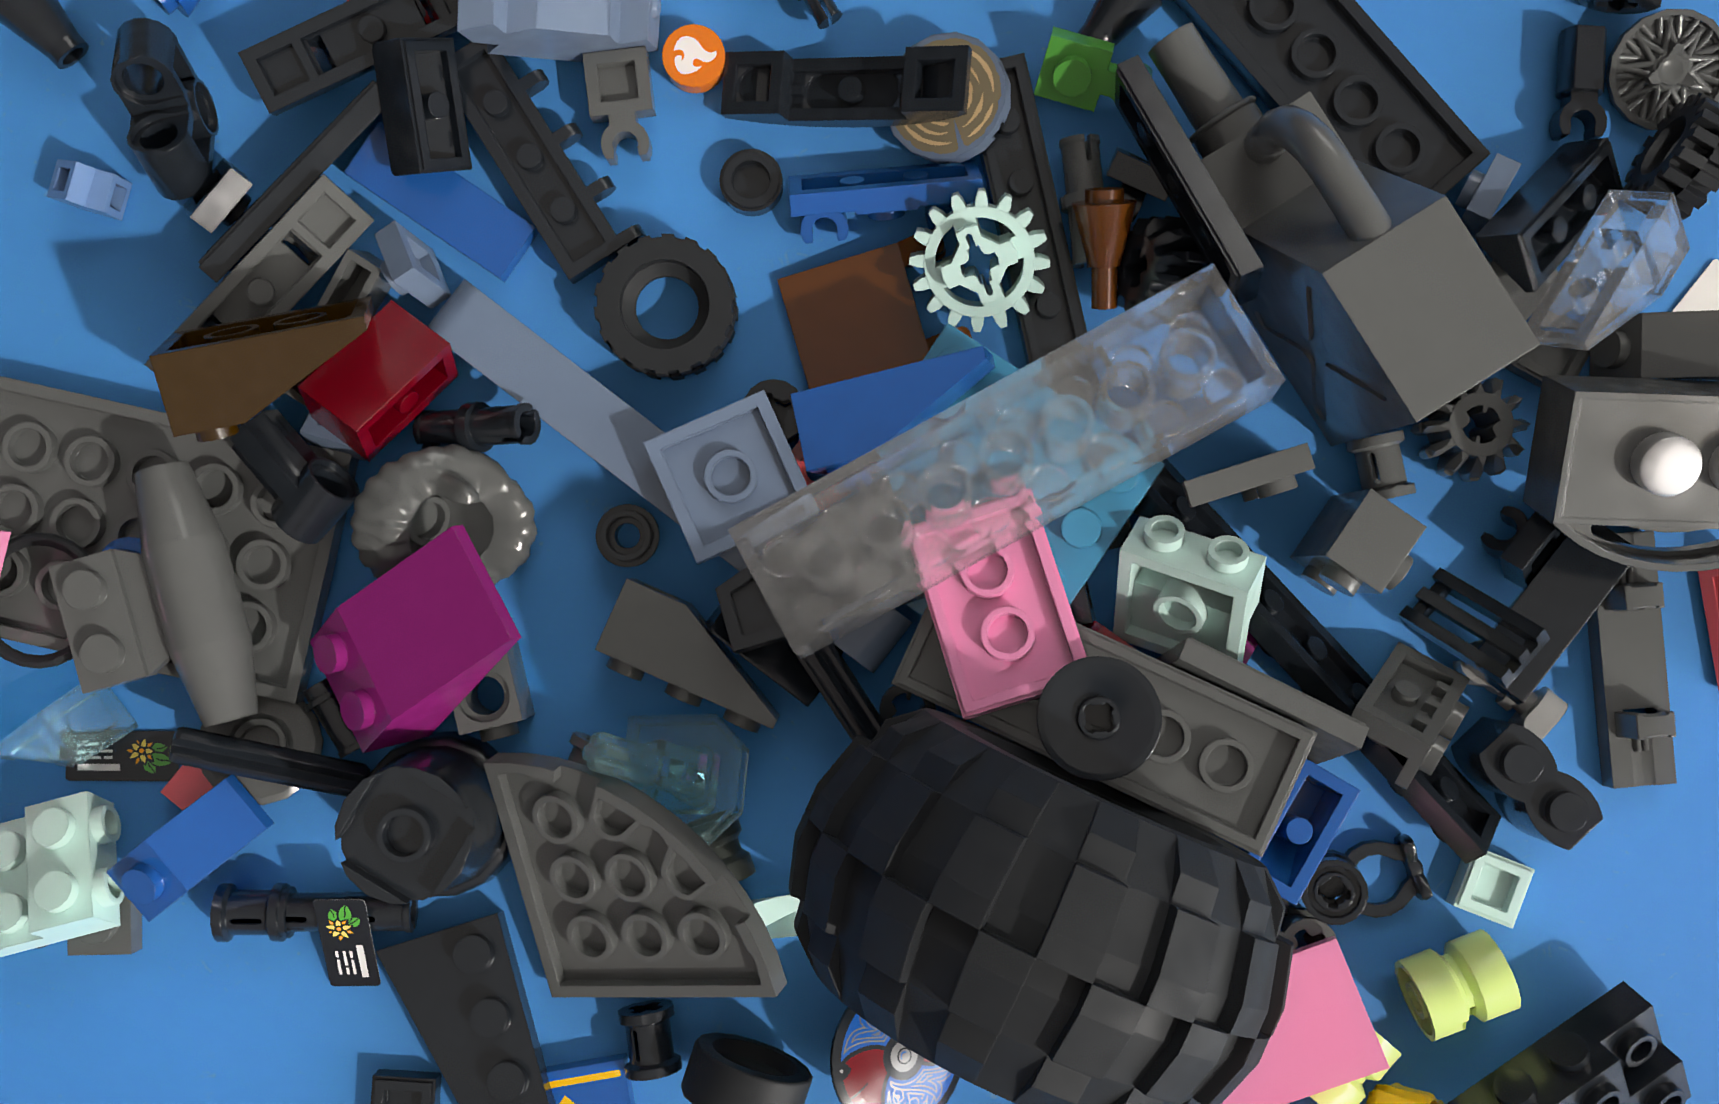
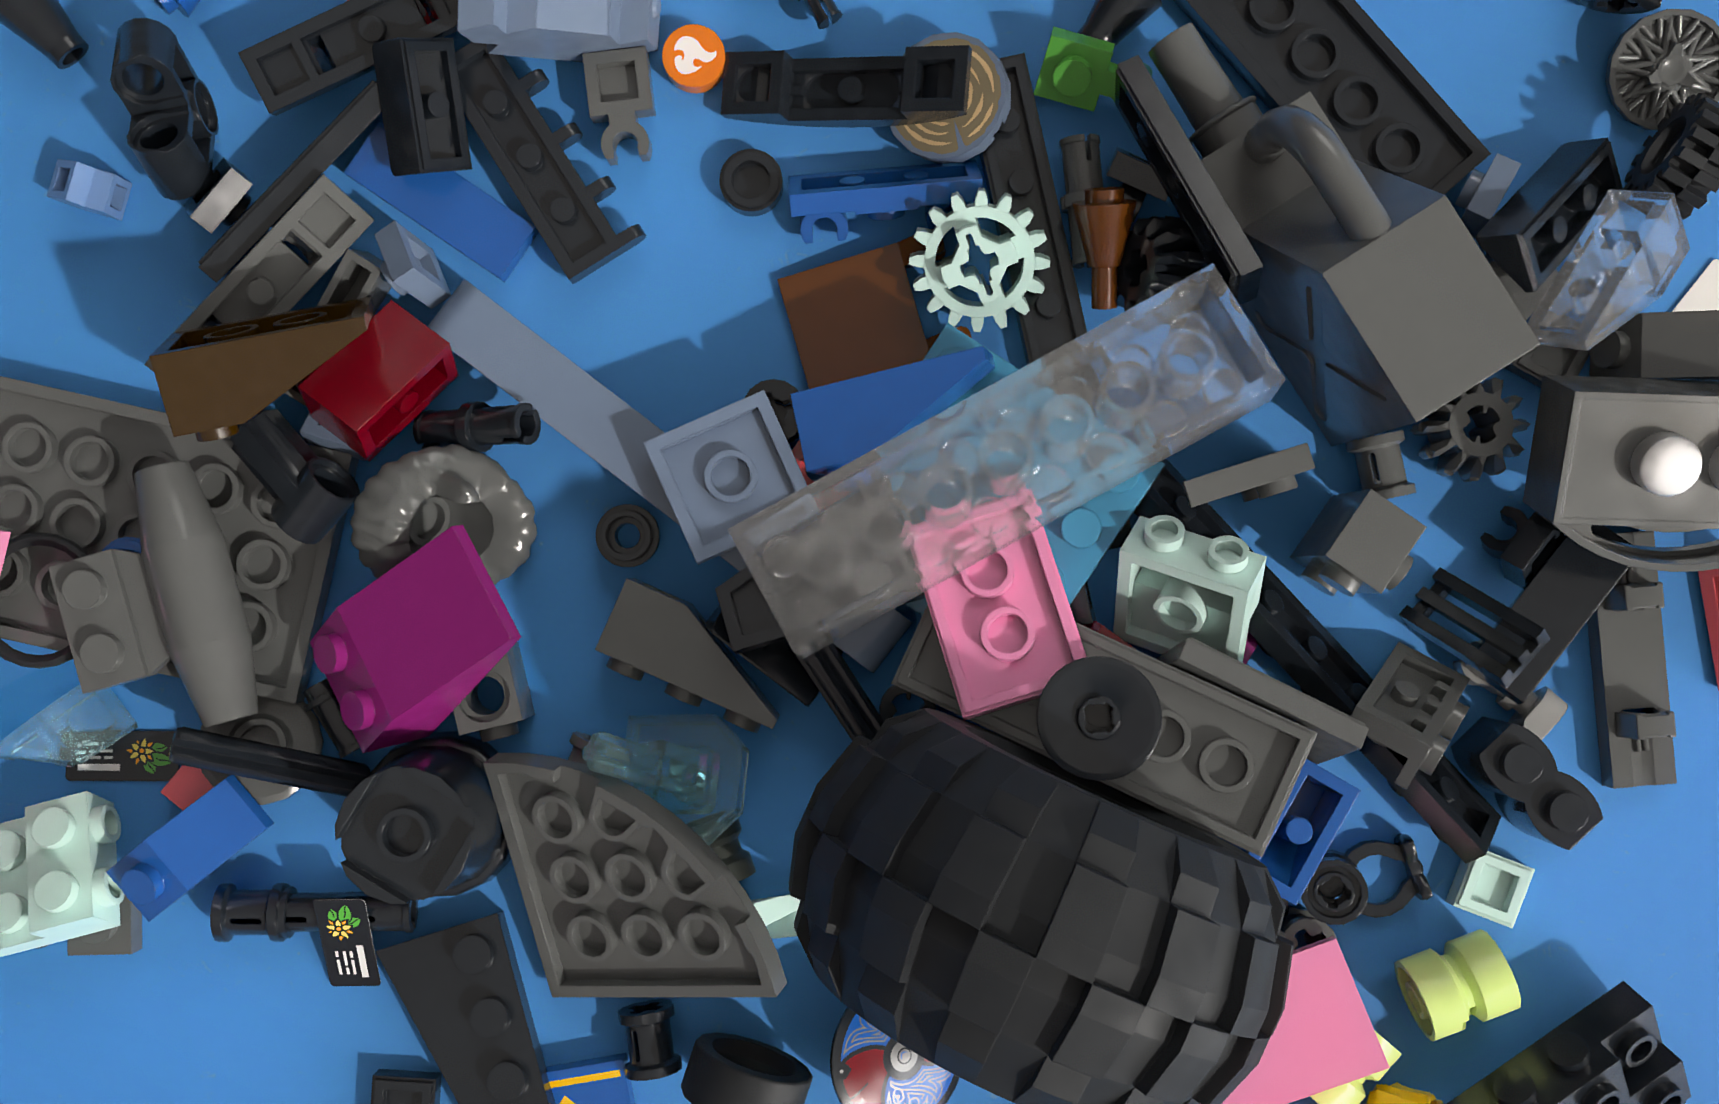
(658, 259): black tyre -> none
(1580, 81): black bar -> none

